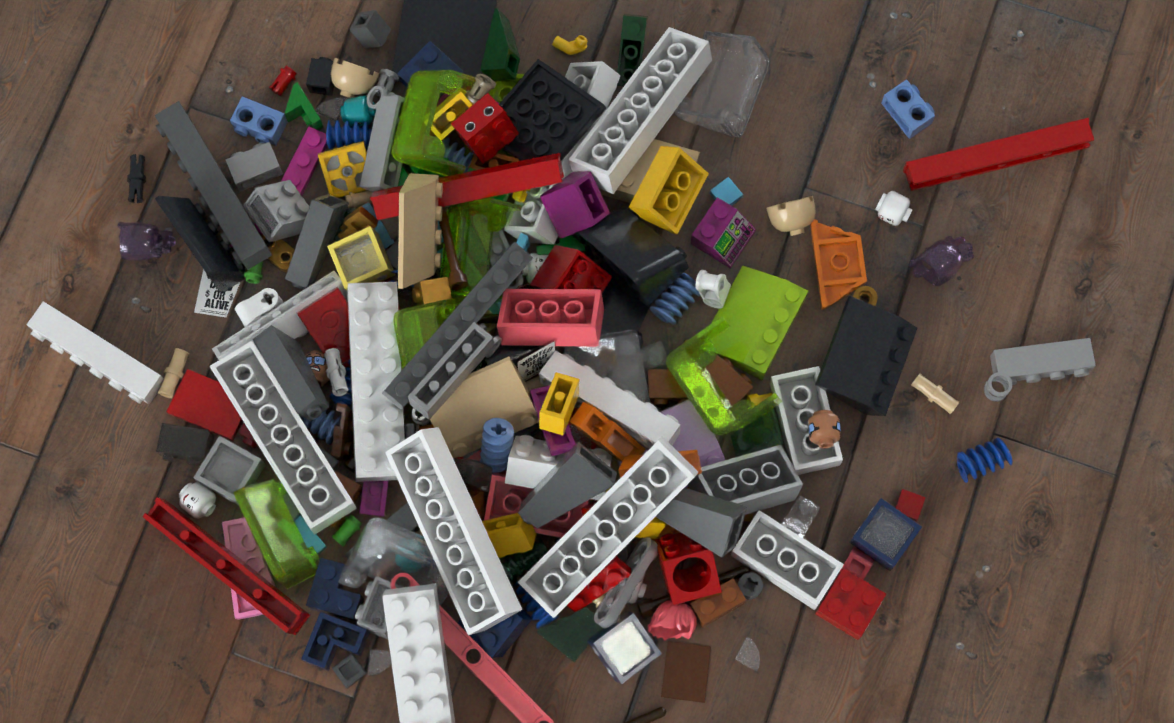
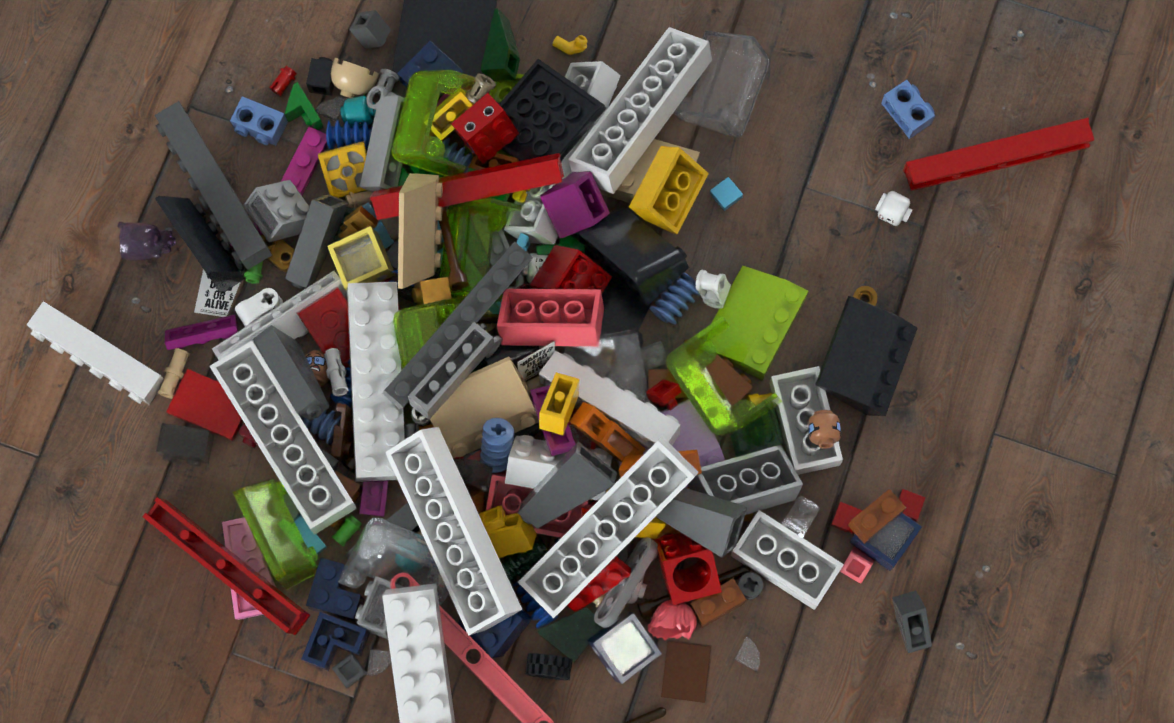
(136, 178): black pin -> none
(197, 500): white head -> none
(201, 332): none -> magenta plate
(228, 469): piece -> none
(254, 166): light grey brick -> none
(493, 518): none -> yellow tile
(548, 666): none -> black tyre
(631, 46): dark green slope -> none
(664, 394): none -> red tile
(723, 233): magenta slope -> none
(792, 215): tan cylinder -> none
(837, 262): orange wing -> none
(843, 516): none -> red tile
(850, 604): red piece -> none
(877, 516): none -> dark orange brick
(912, 621): none -> dark grey slope
(935, 393): tan pin -> none
(944, 258): clear purple piece -> none
(982, 458): blue piece -> none
(1038, 362): light grey hinge -> none

